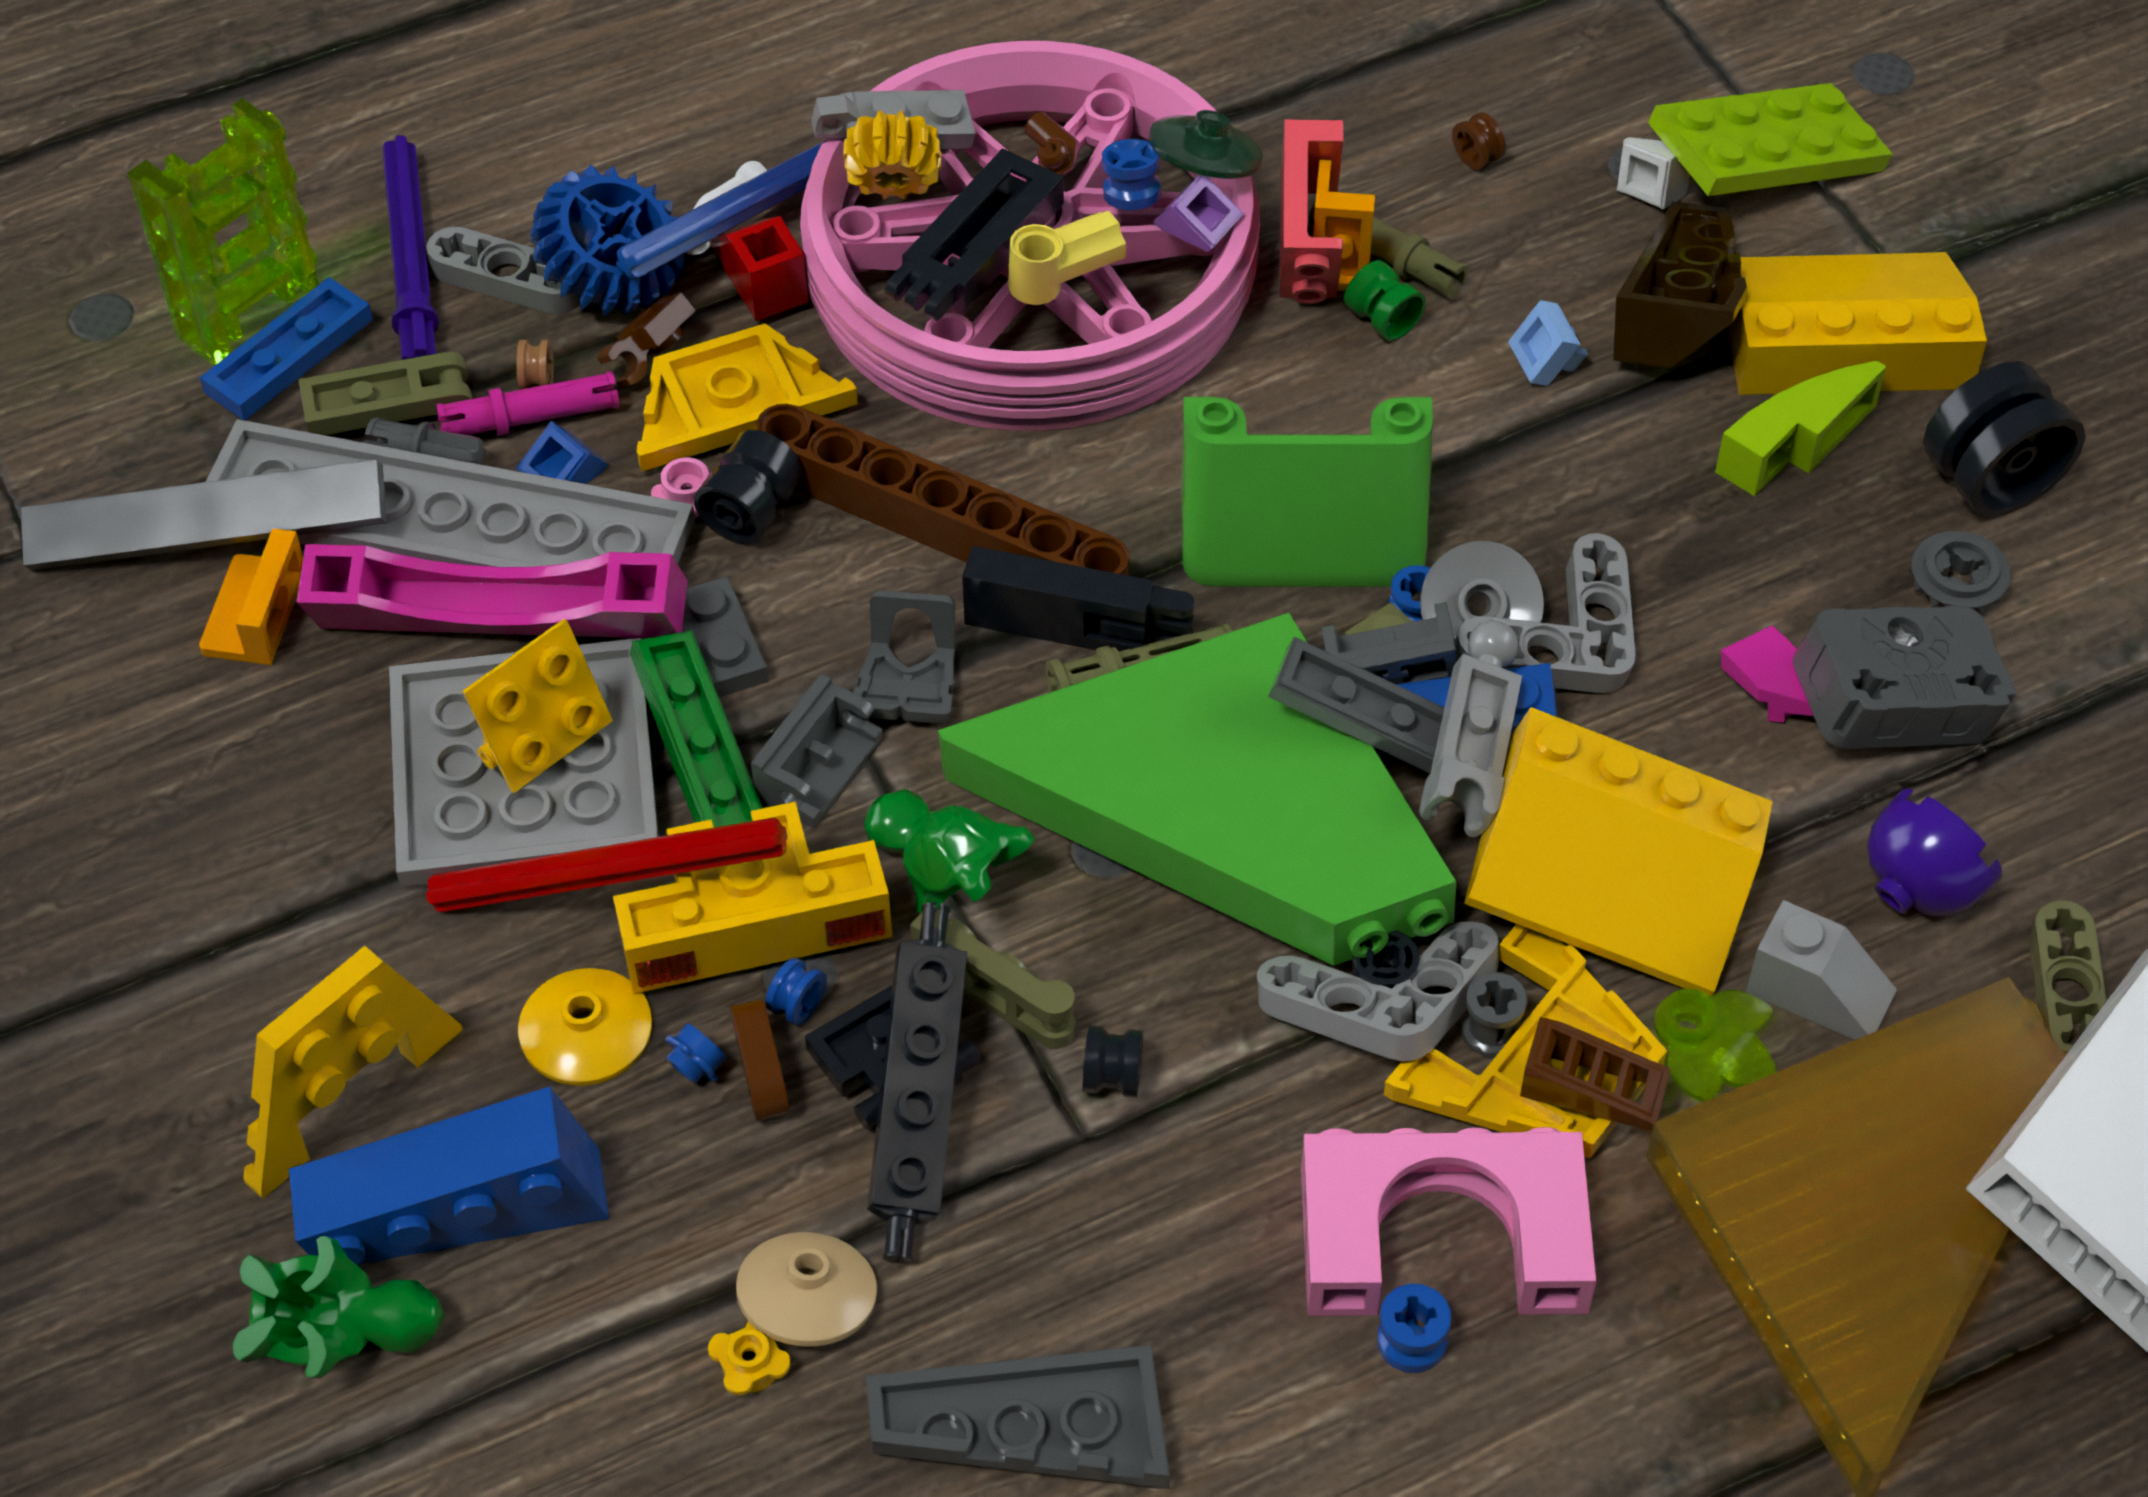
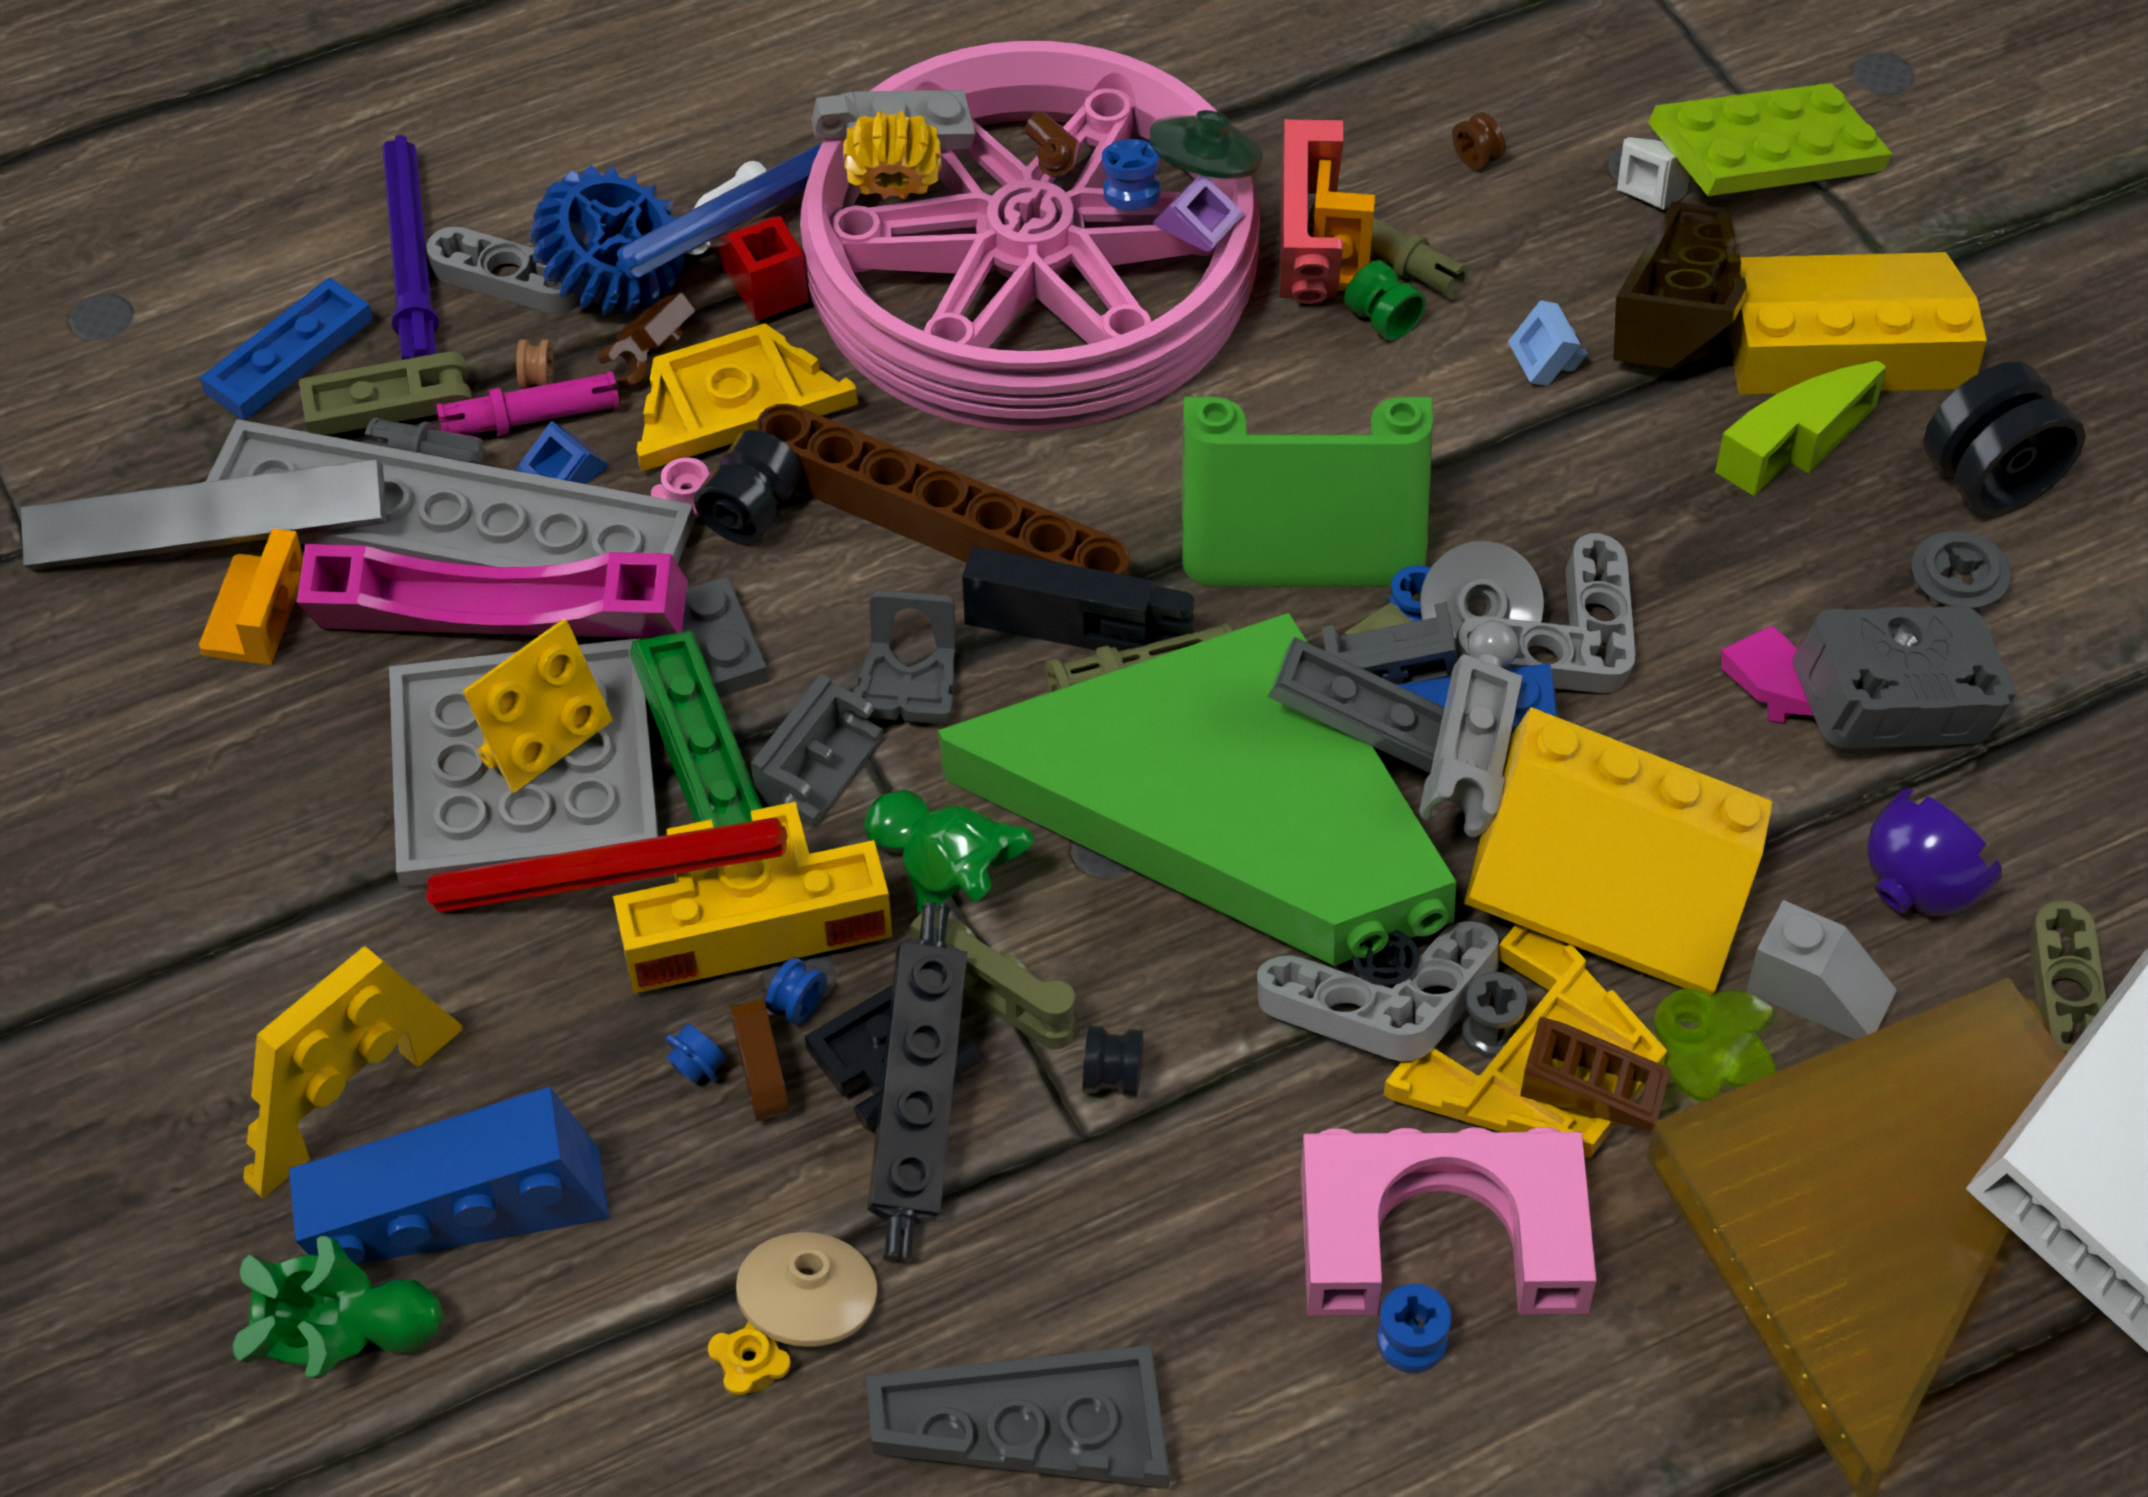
(220, 192): clear neon green fence -> none
(591, 1047): yellow dish -> none
(978, 231): black hinge -> none
(1049, 256): light yellow piece -> none

